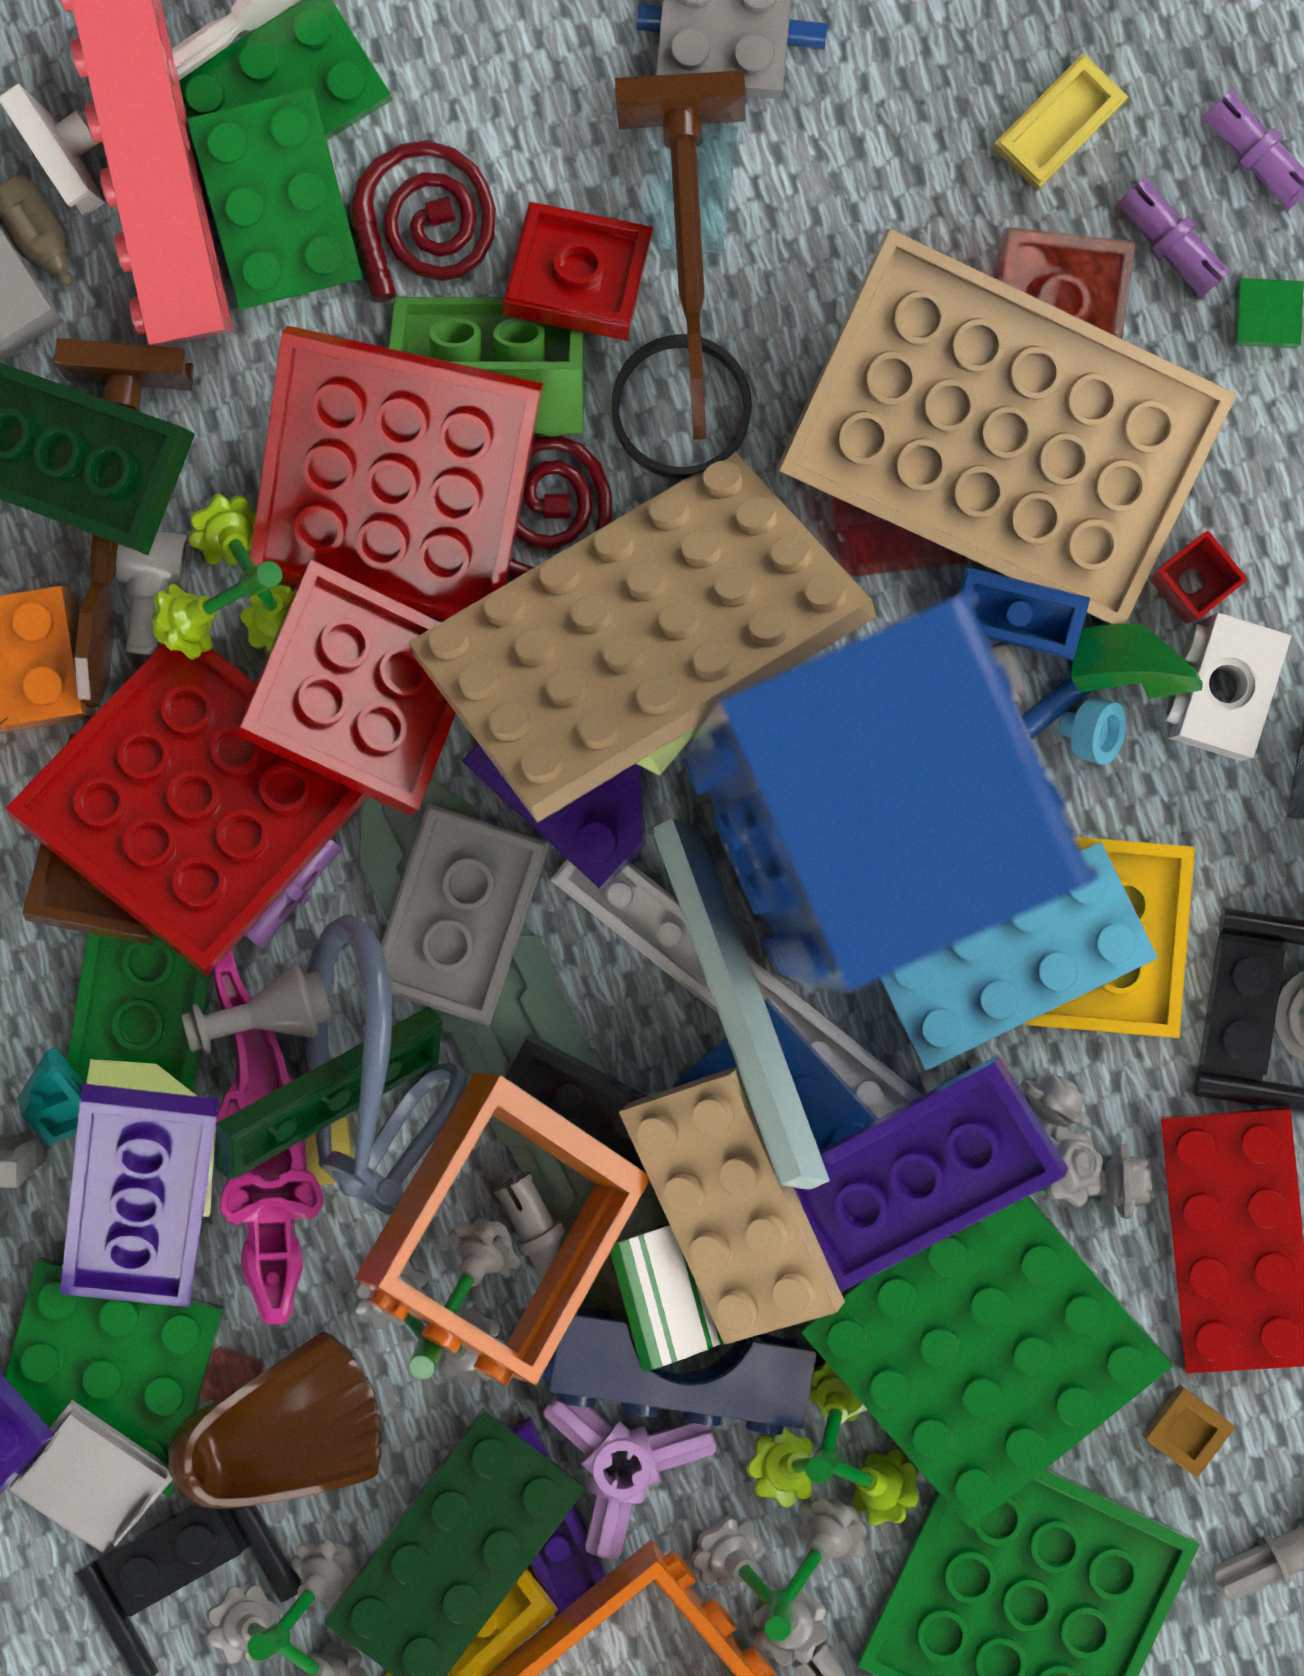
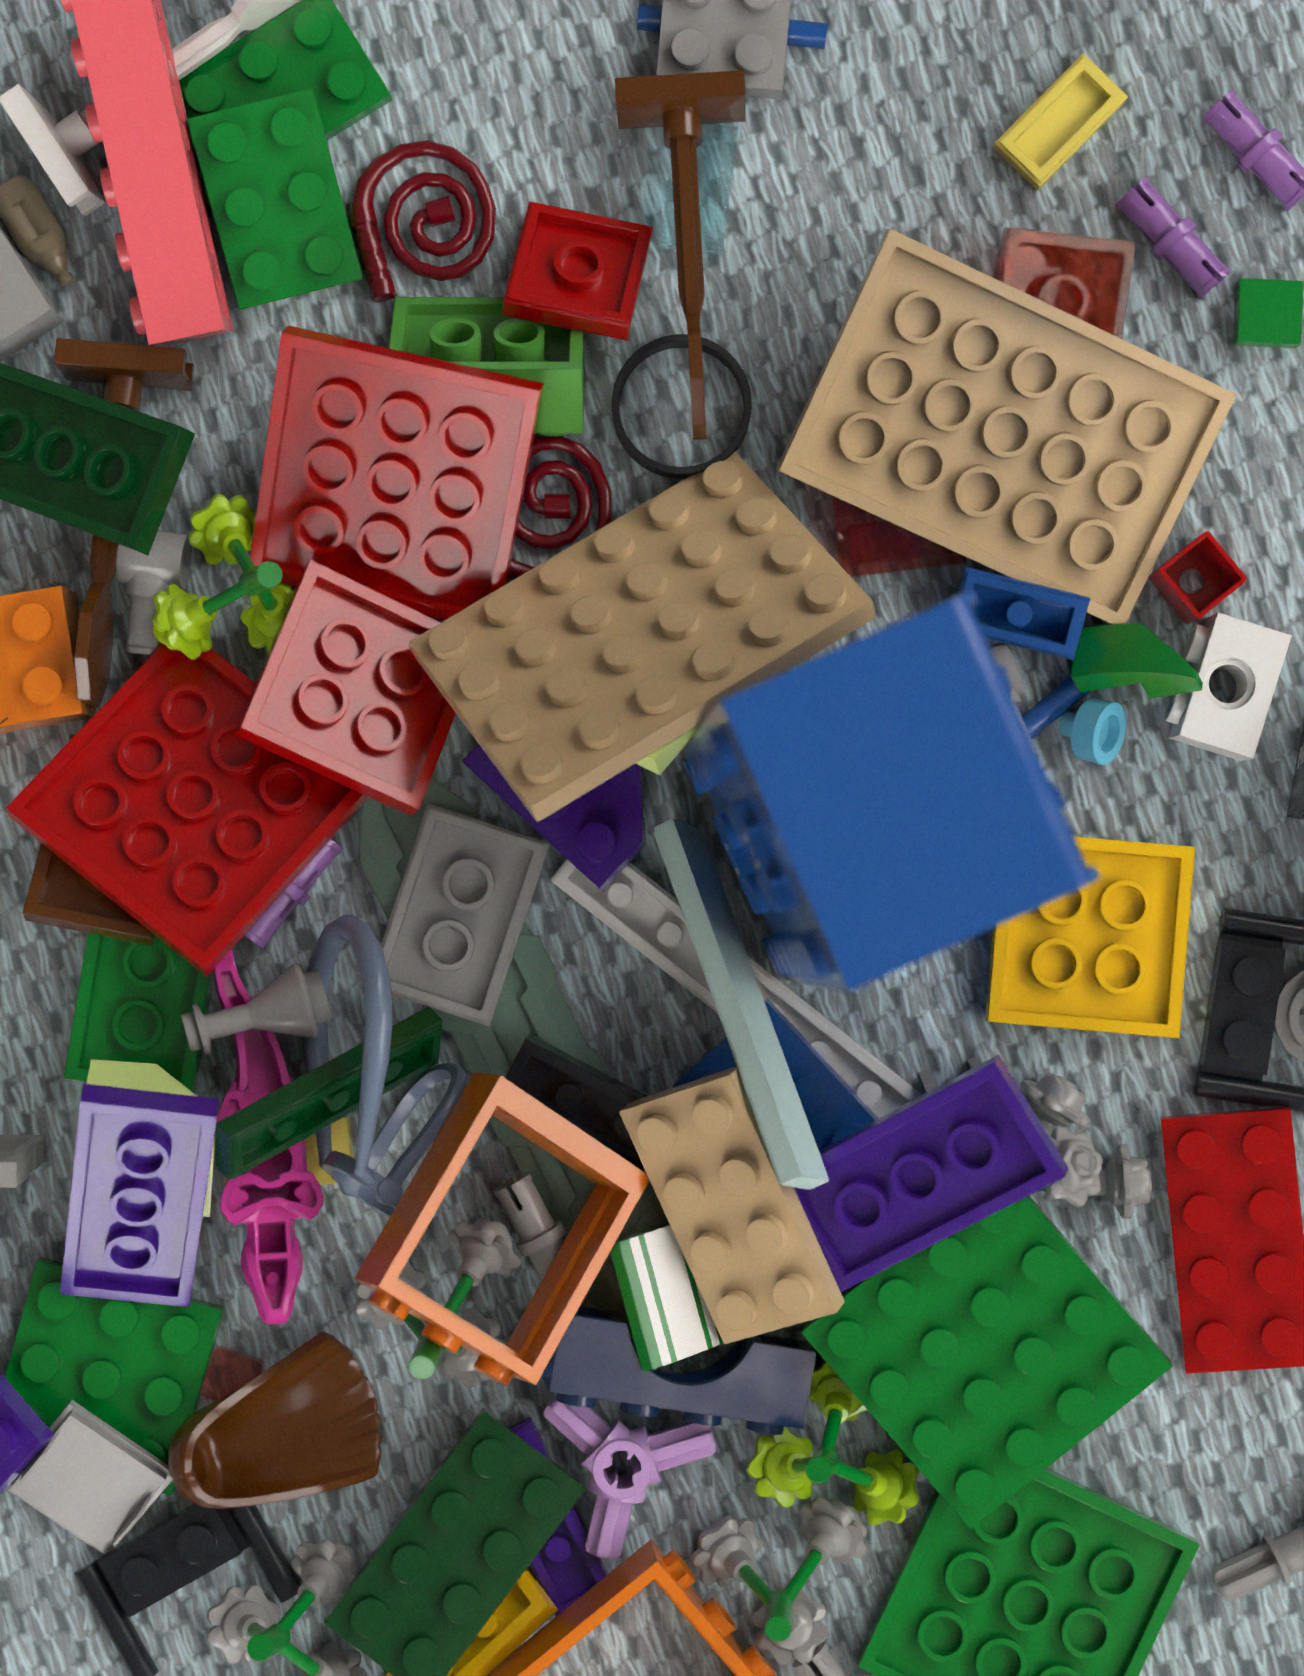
(52, 1098): teal tile -> none
(1019, 967): medium azure plate -> none
(1188, 1431): pearl gold plate -> none

